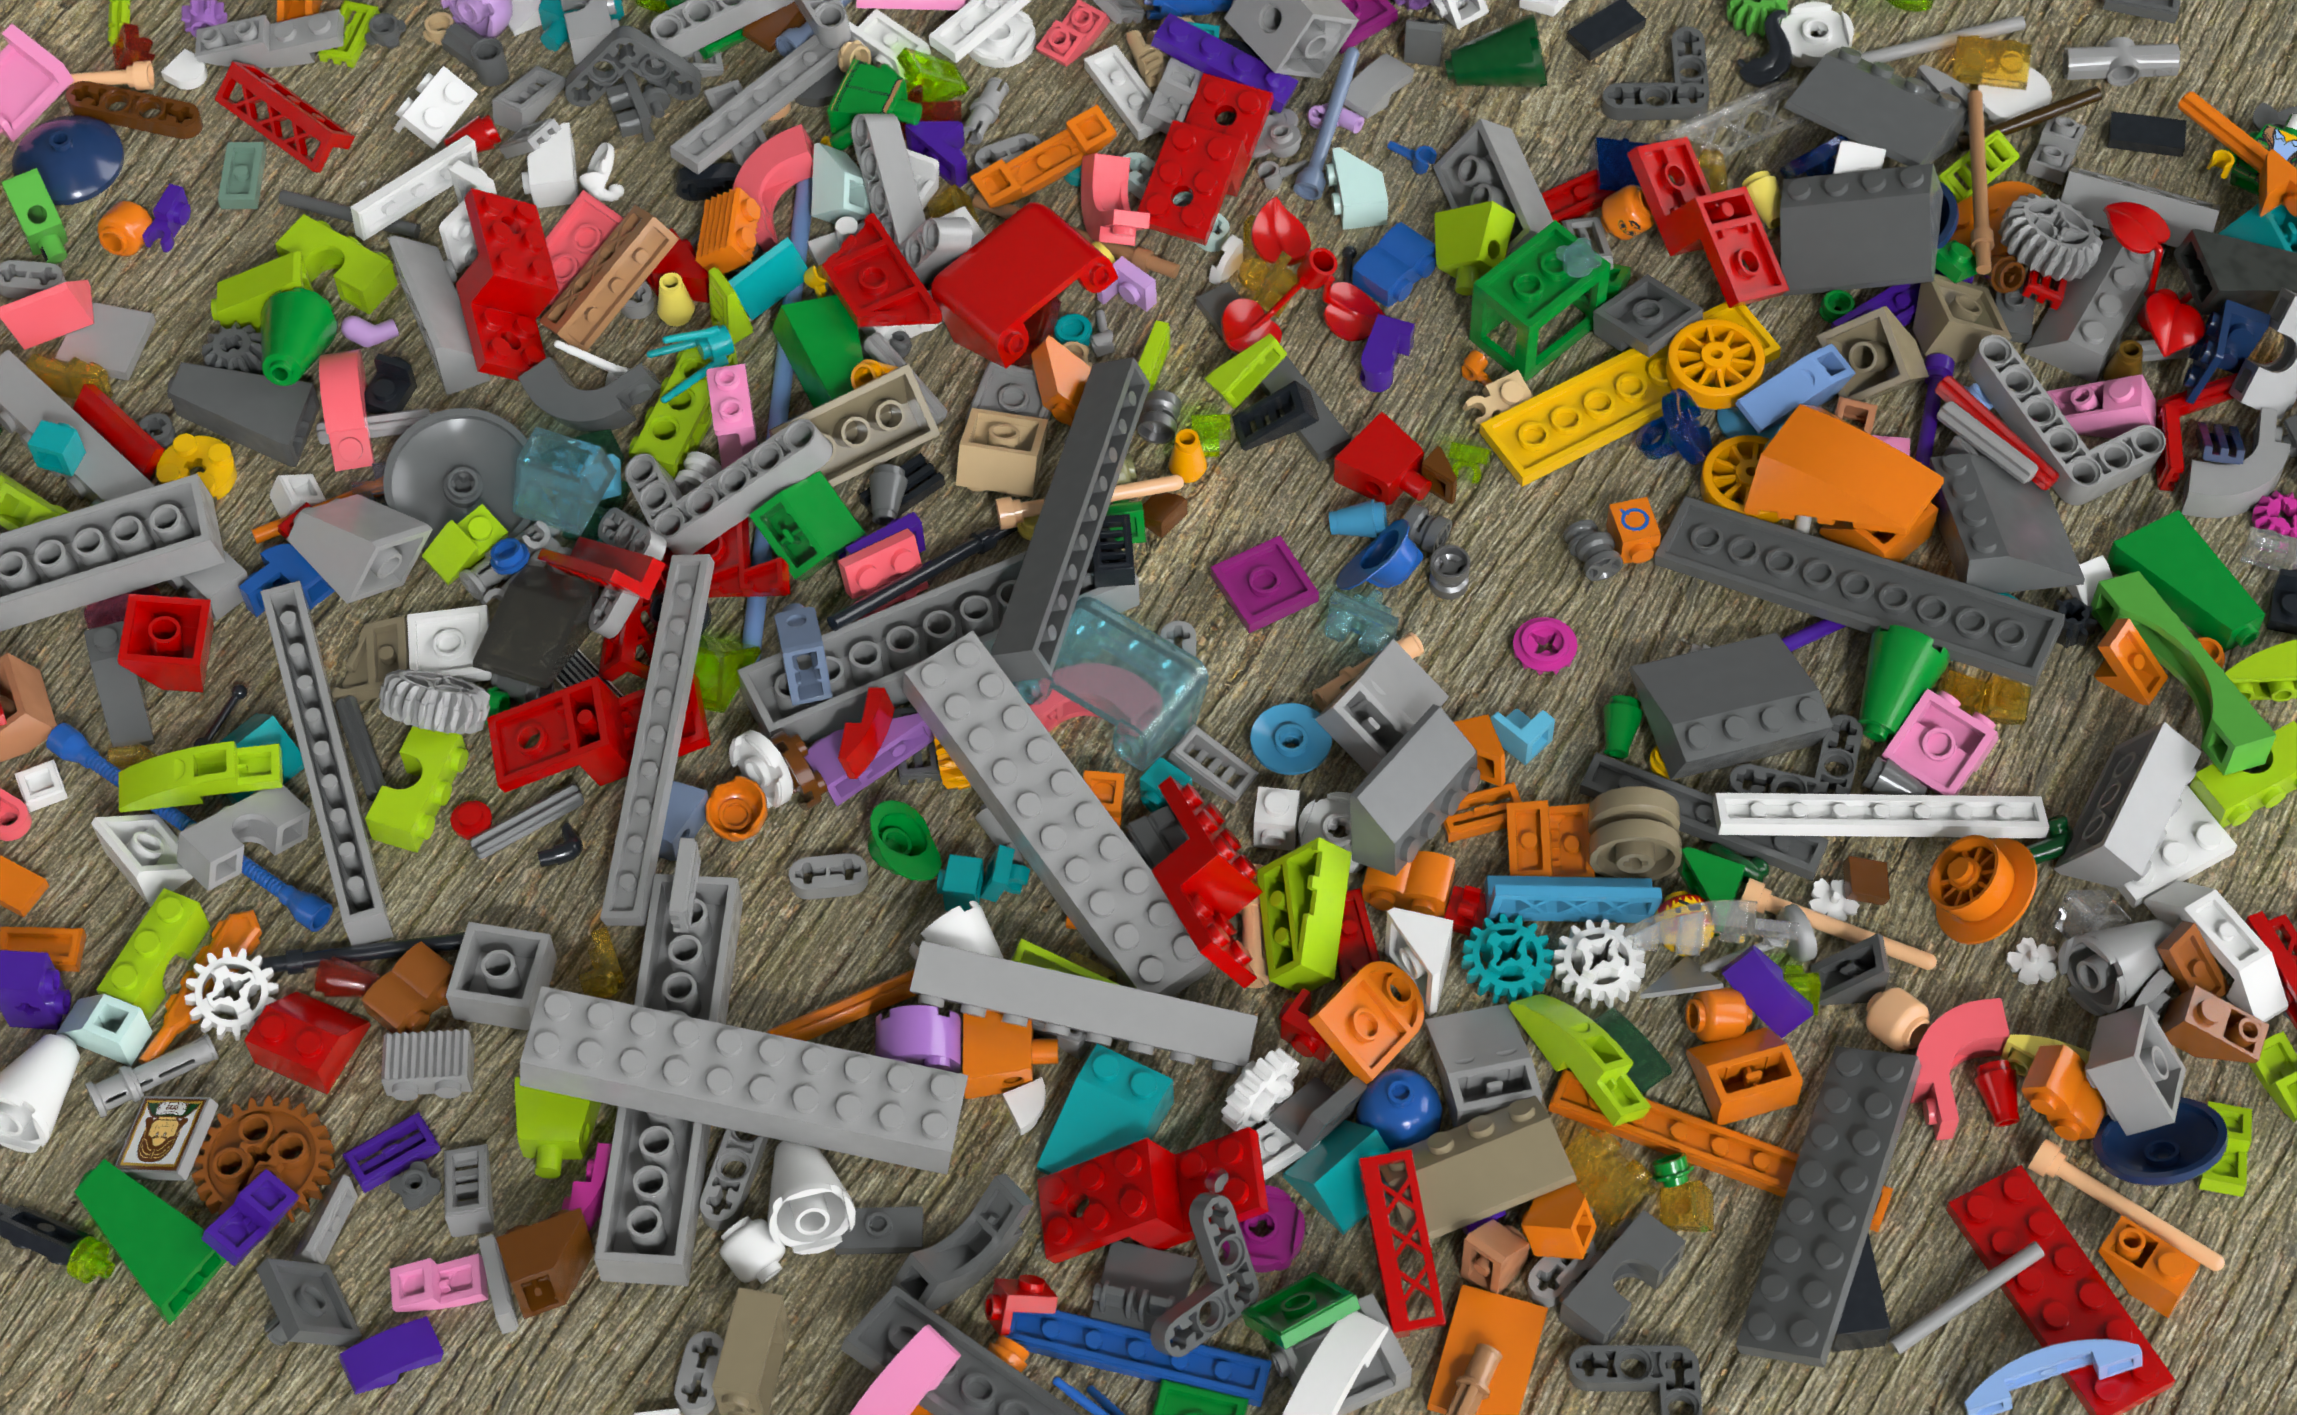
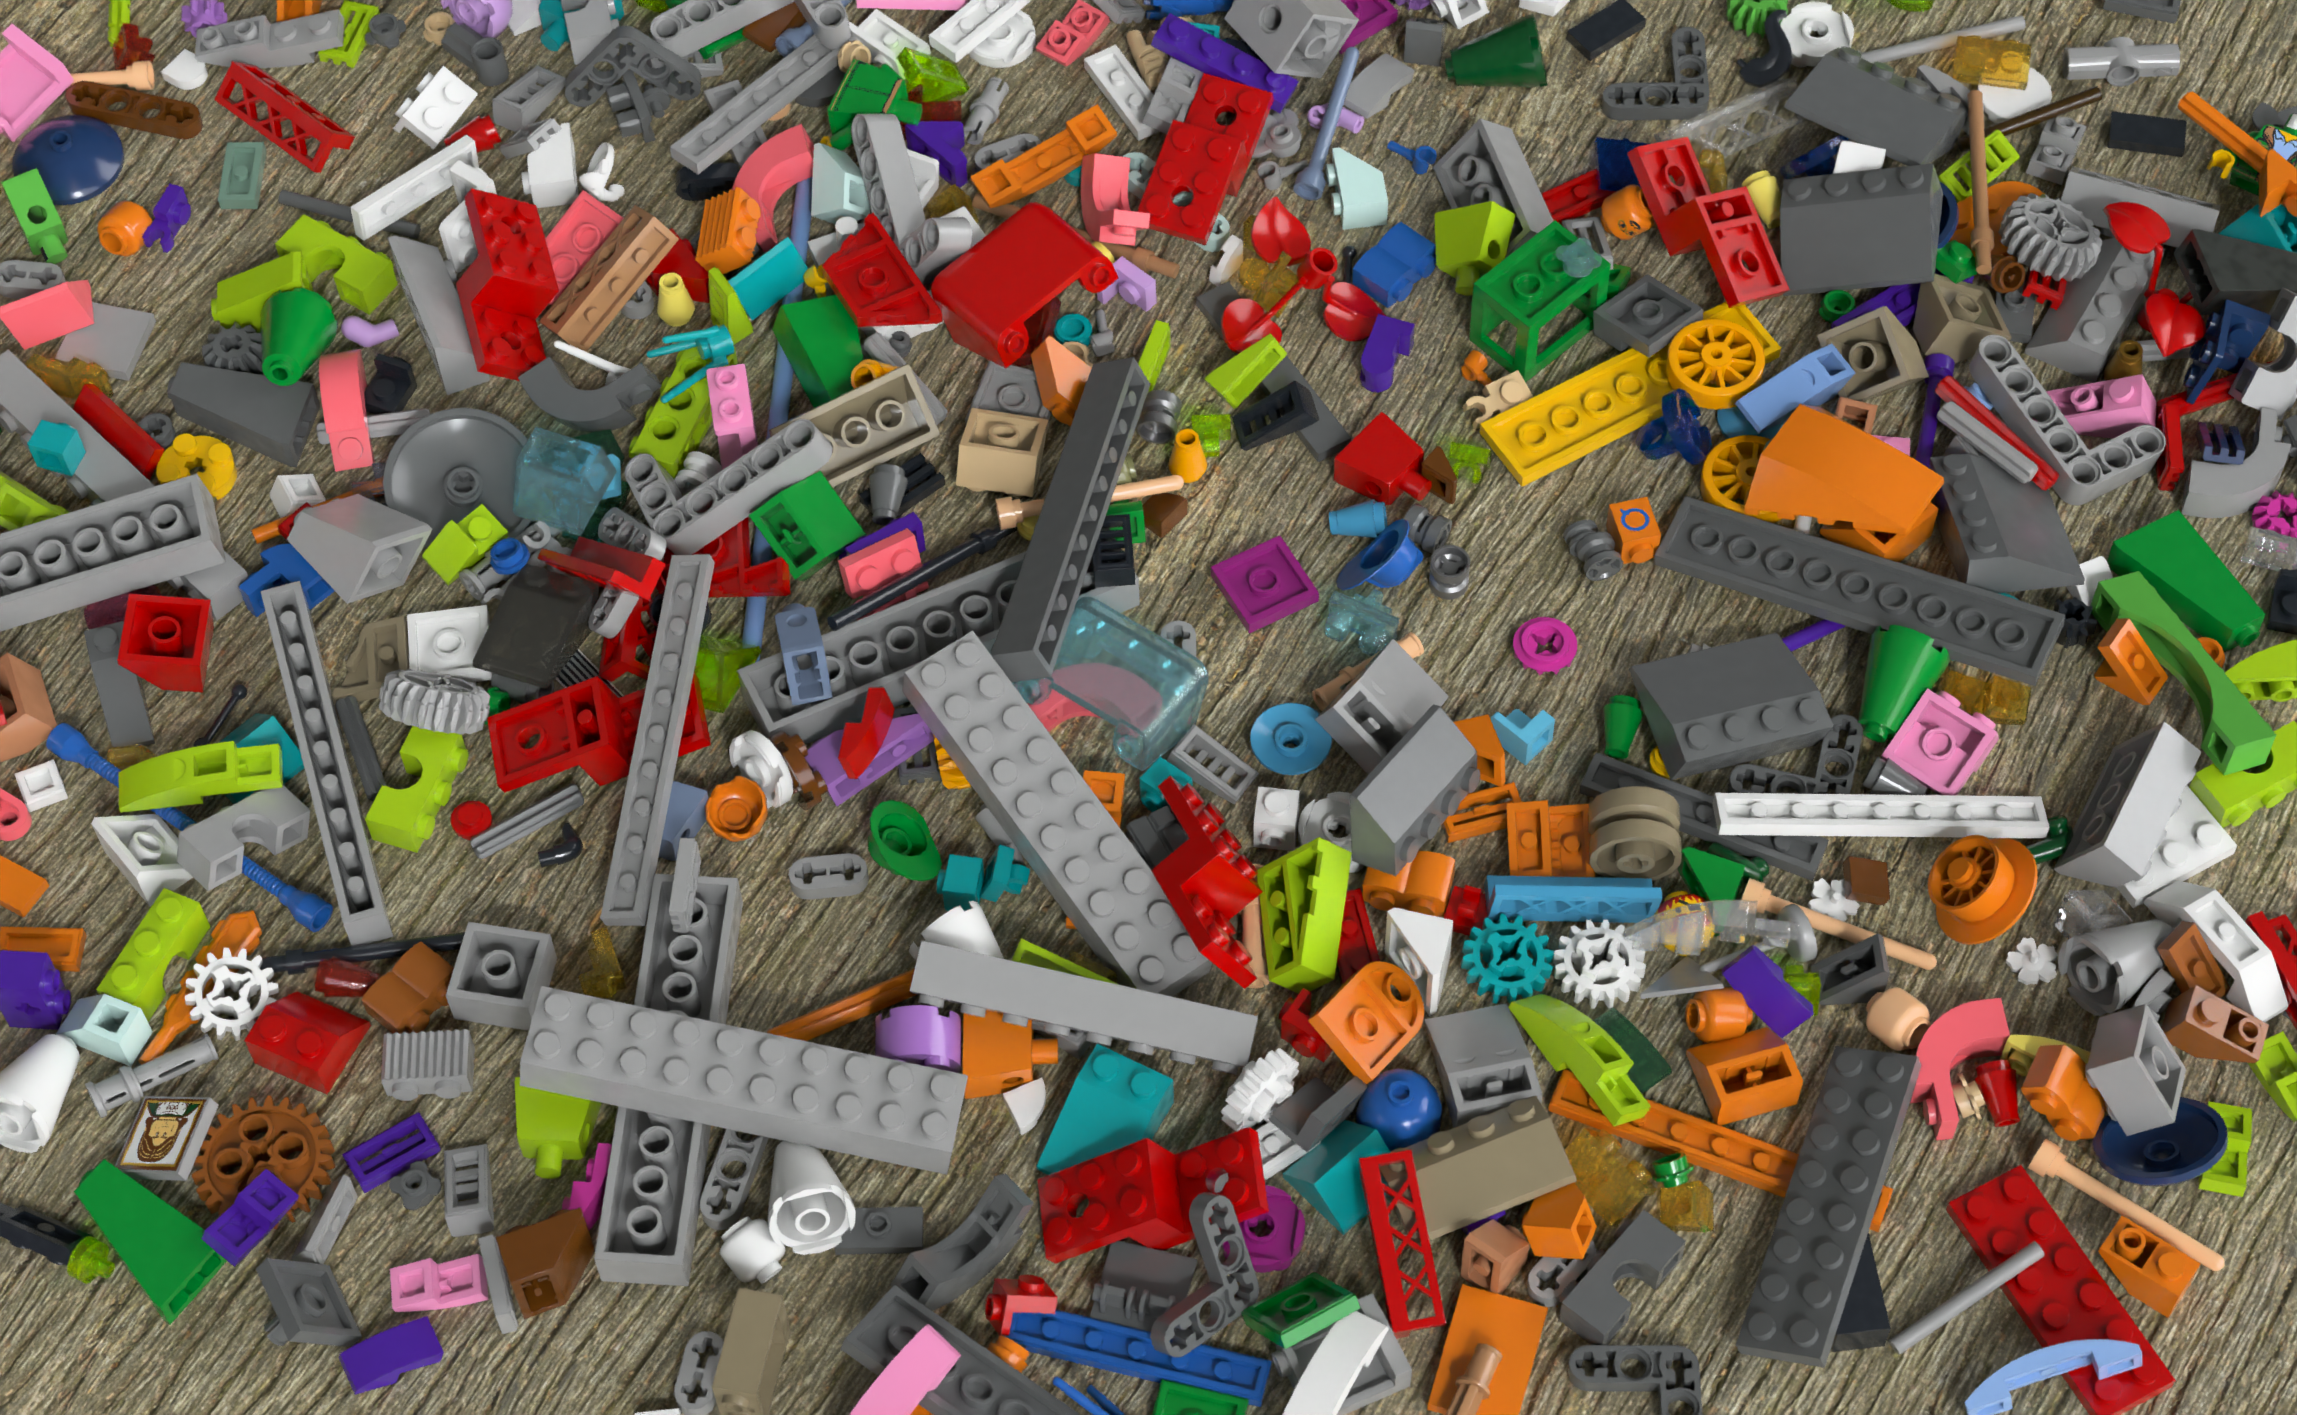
(1967, 1098): none -> tan plate

